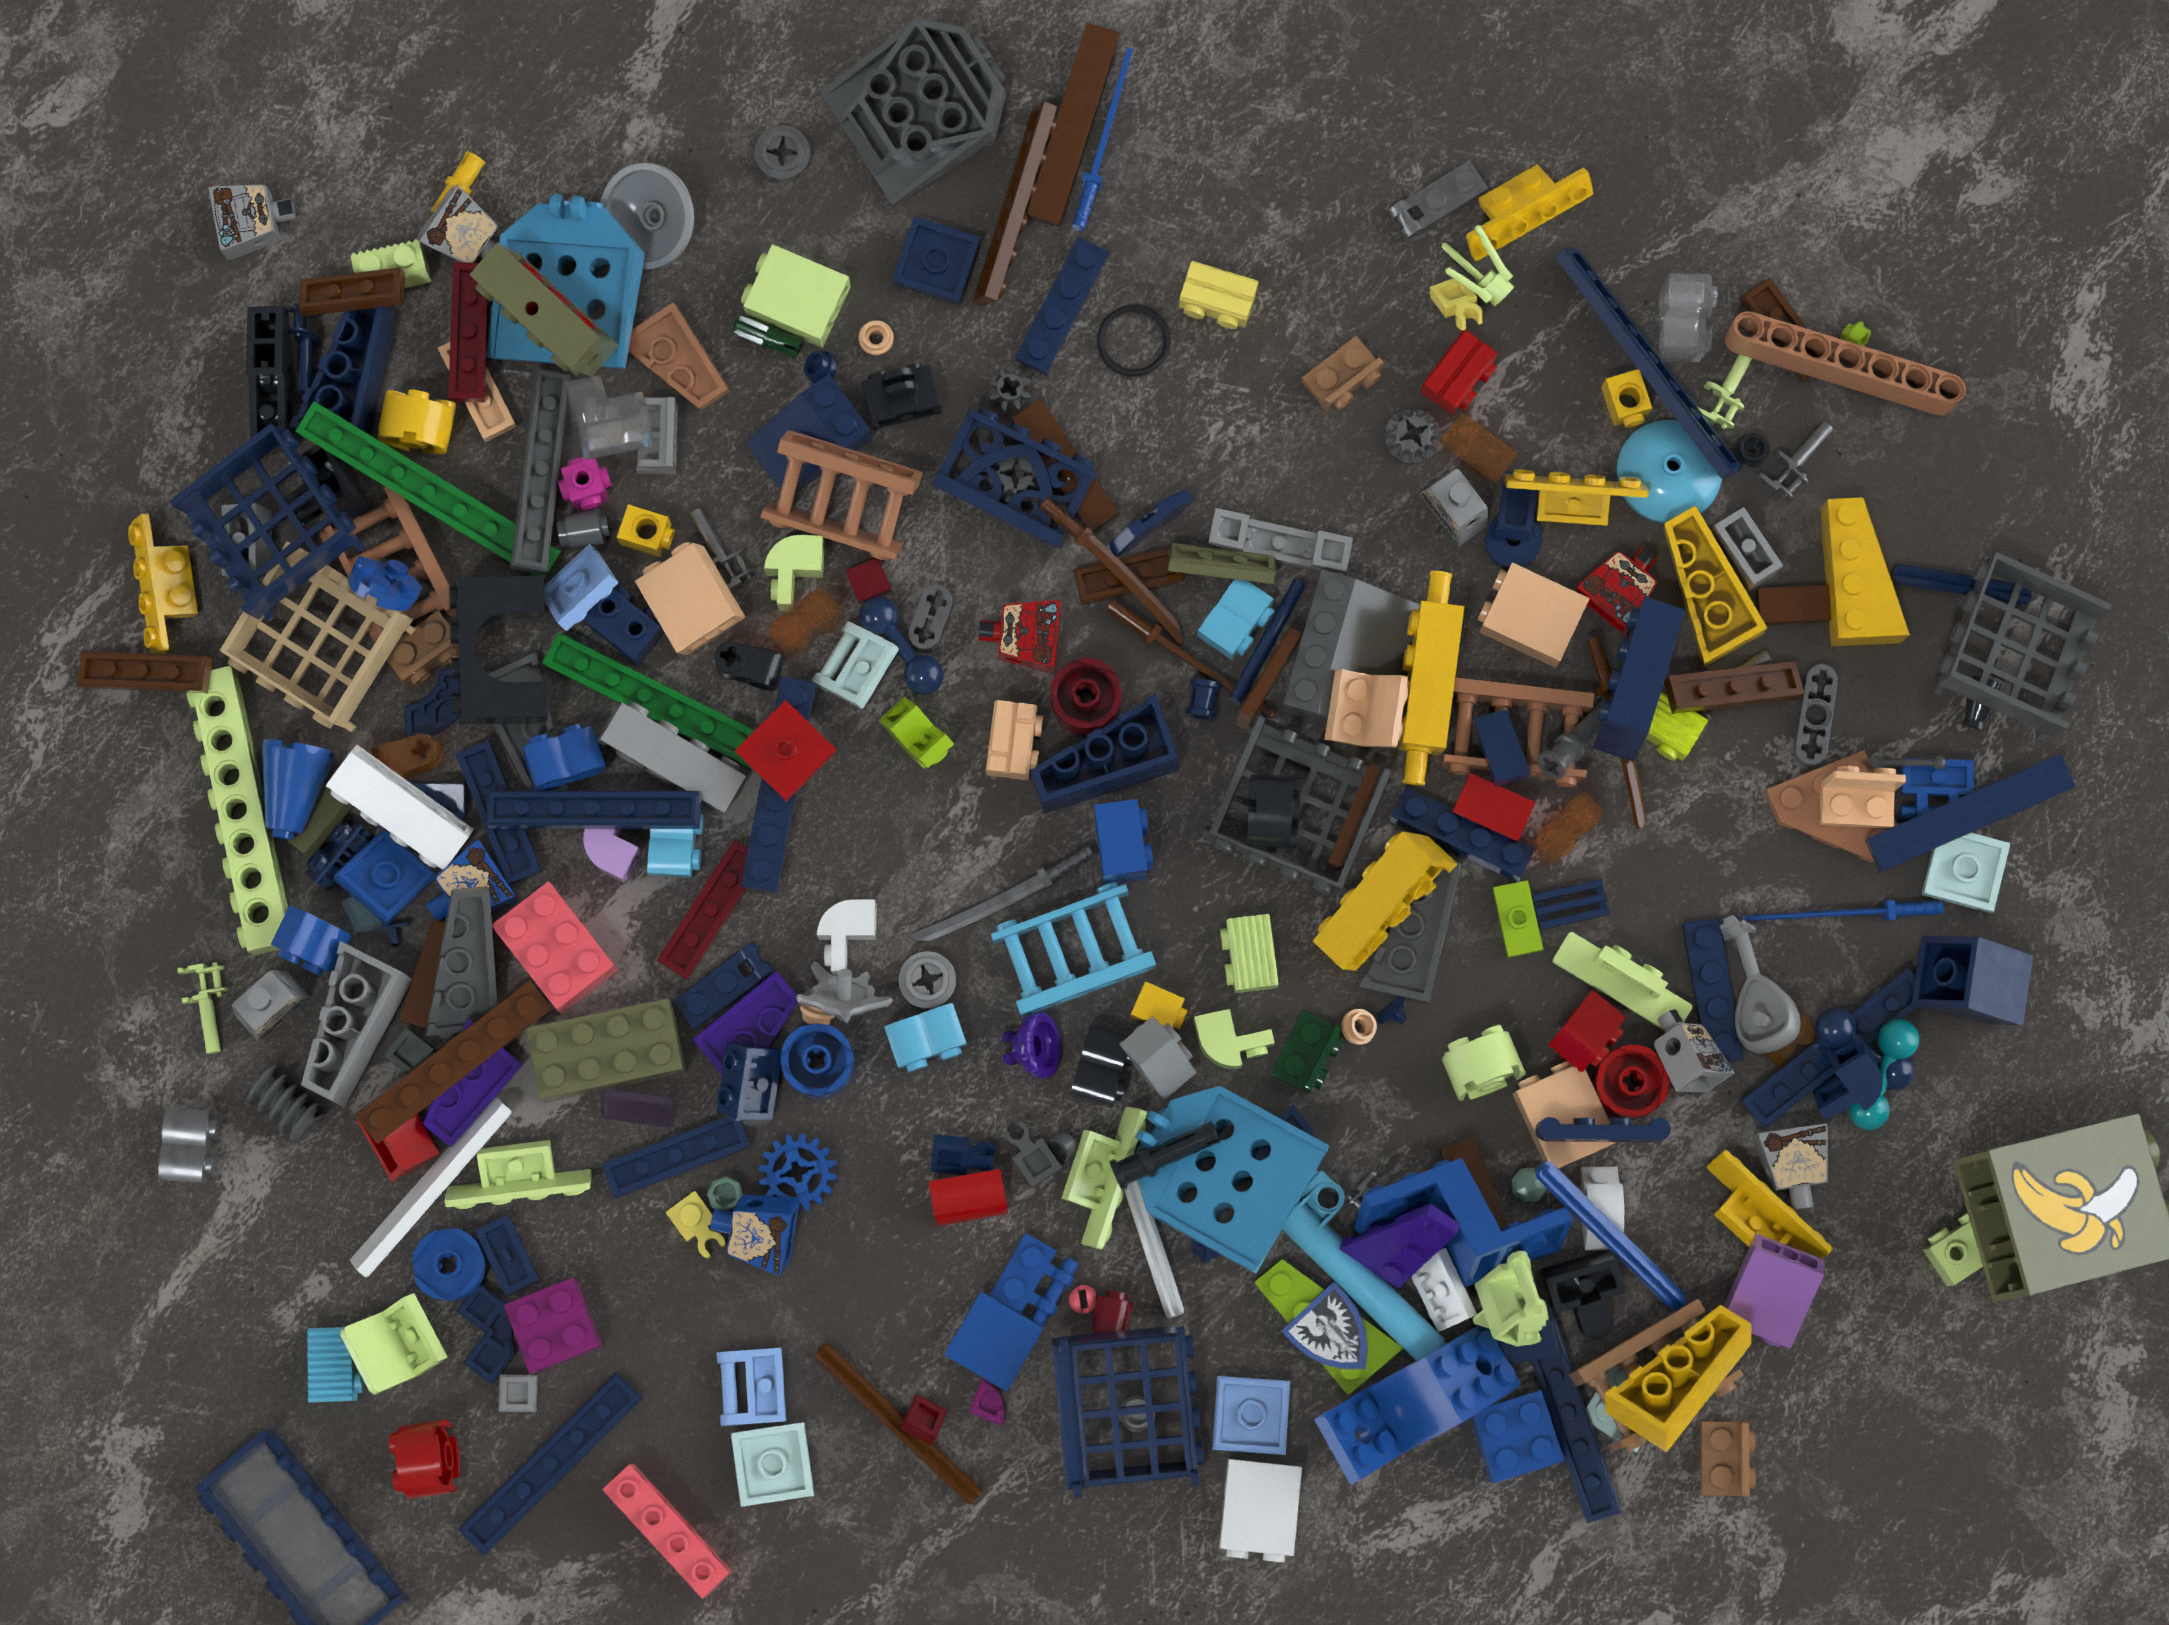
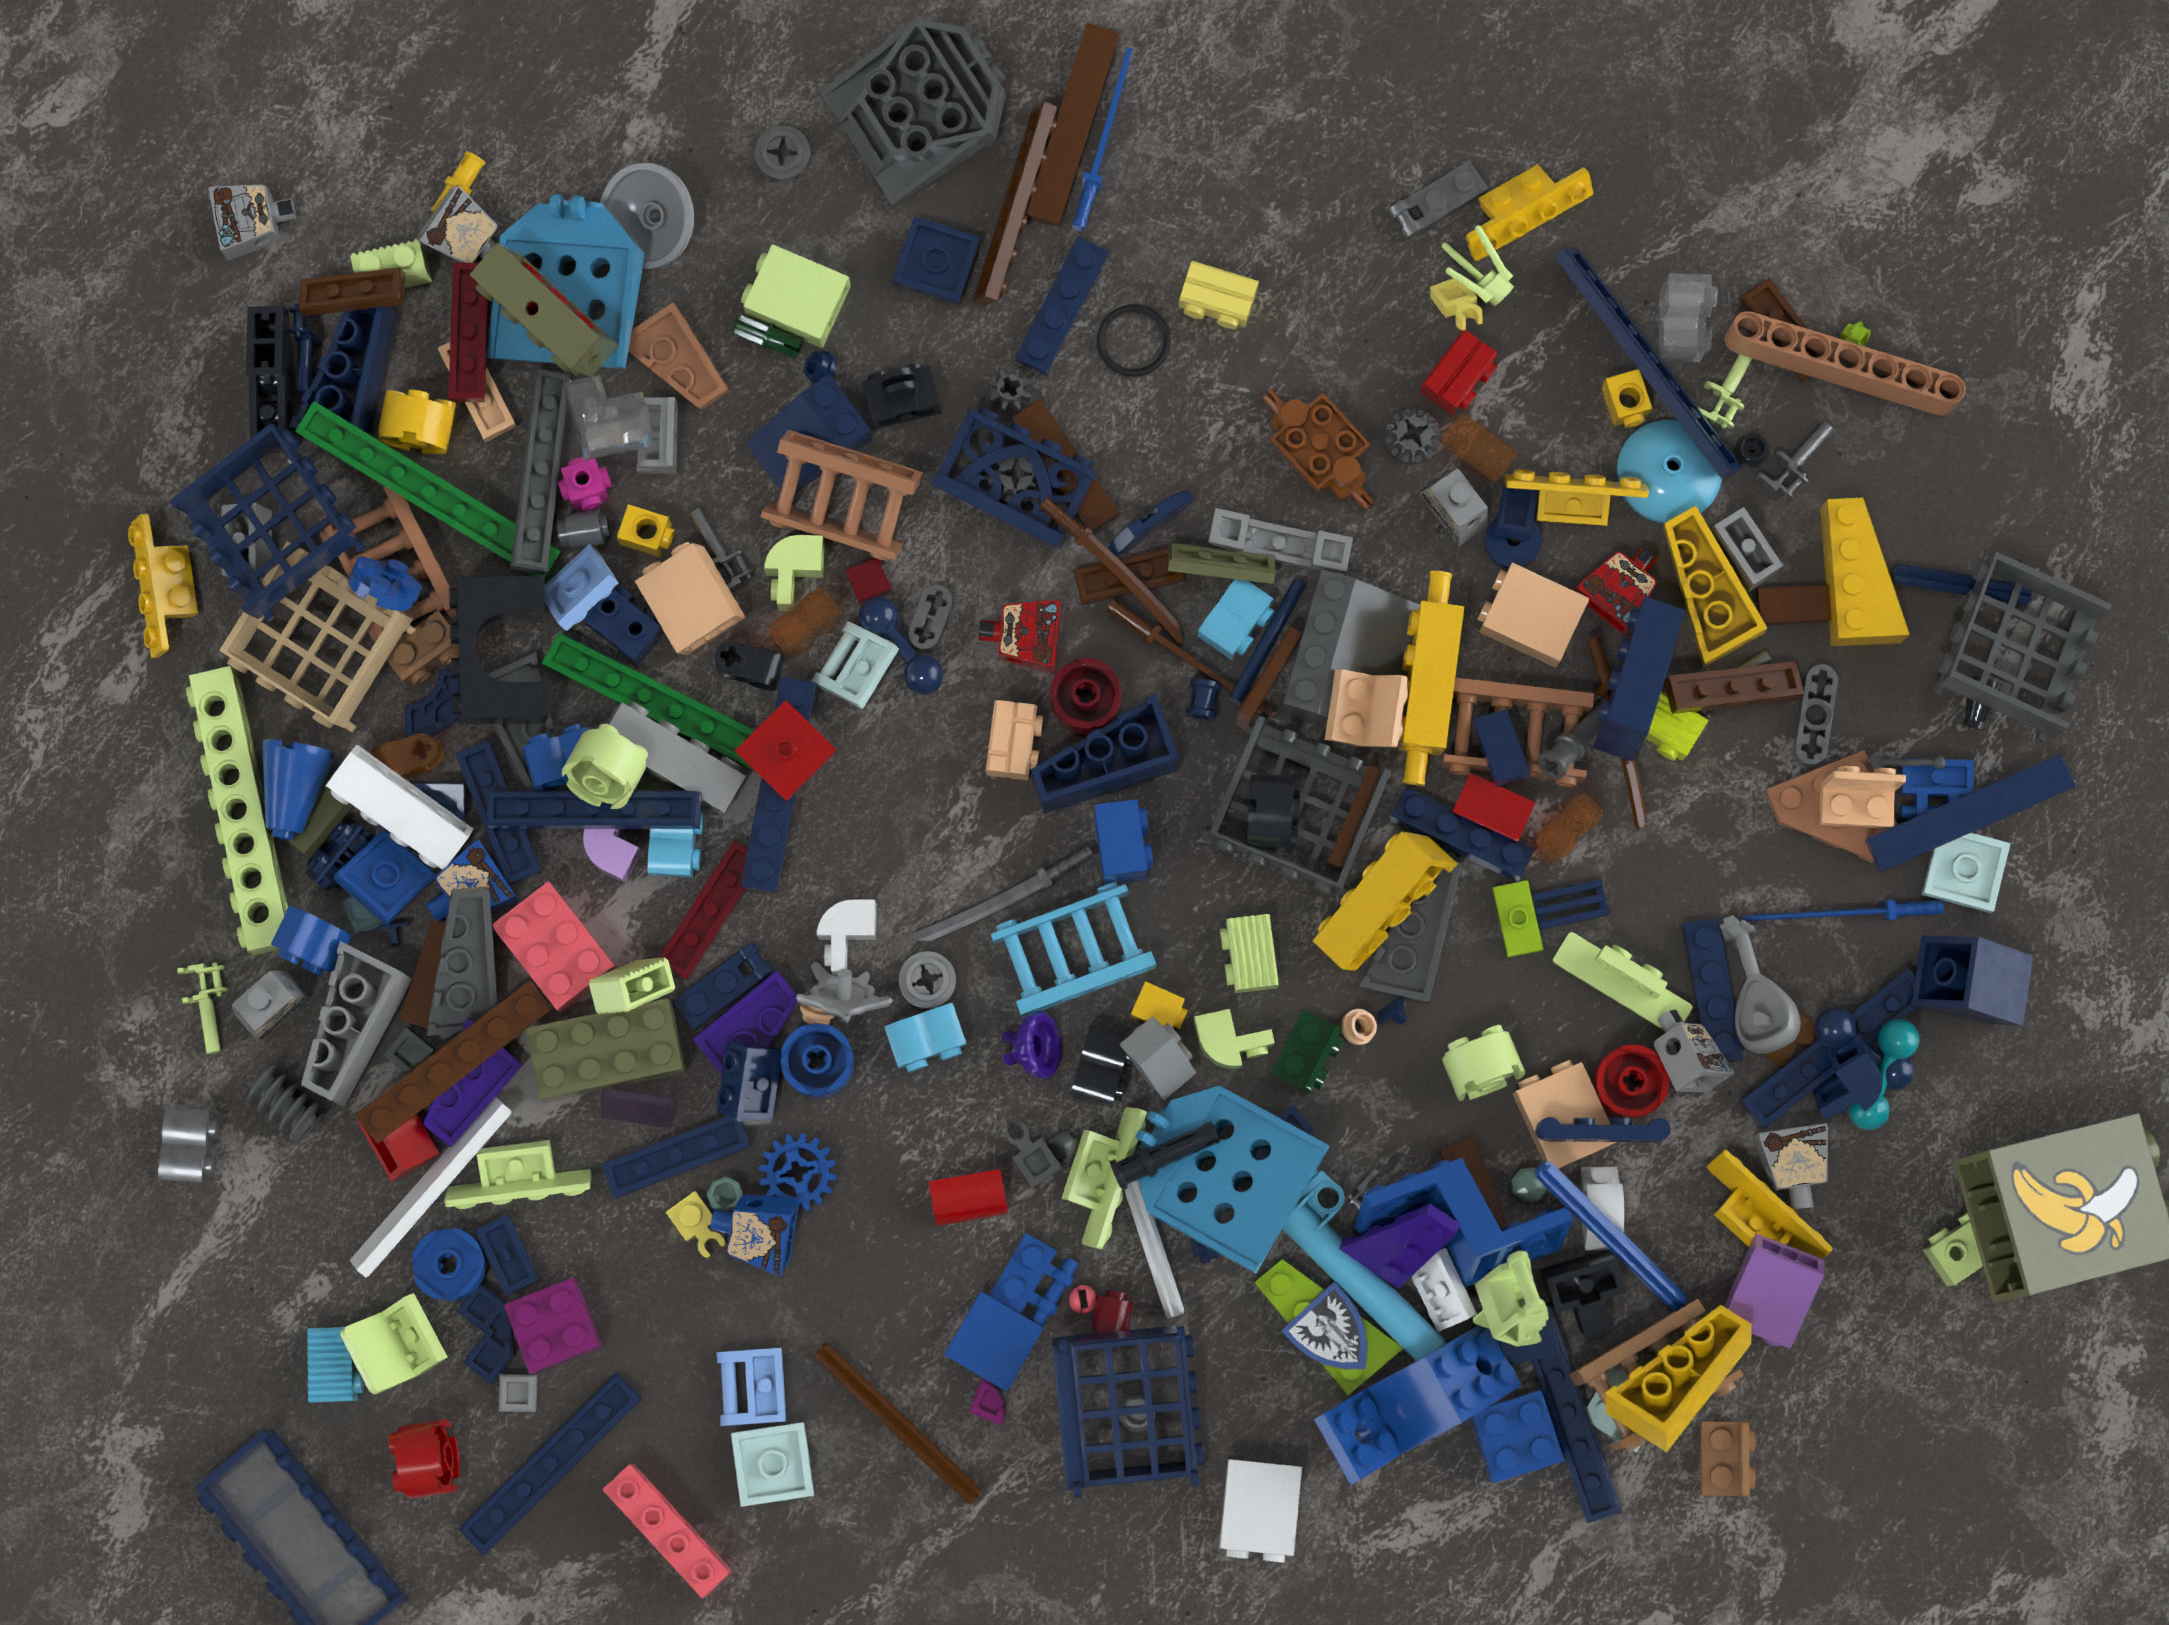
(144, 672): reddish brown tile -> none
(339, 478): black brick -> none
(605, 767): none -> yellowish green brick
(631, 985): none -> yellowish green brick
(872, 328): light nougat plate -> none
(916, 733): lime brick -> none
(923, 1419): dark red tile -> none
(954, 1155): dark blue plate -> none
(1251, 1415): light blue plate -> none
(1320, 446): none -> dark orange piece
(1342, 374): medium nougat bracket -> none
(1588, 1031): red brick -> none

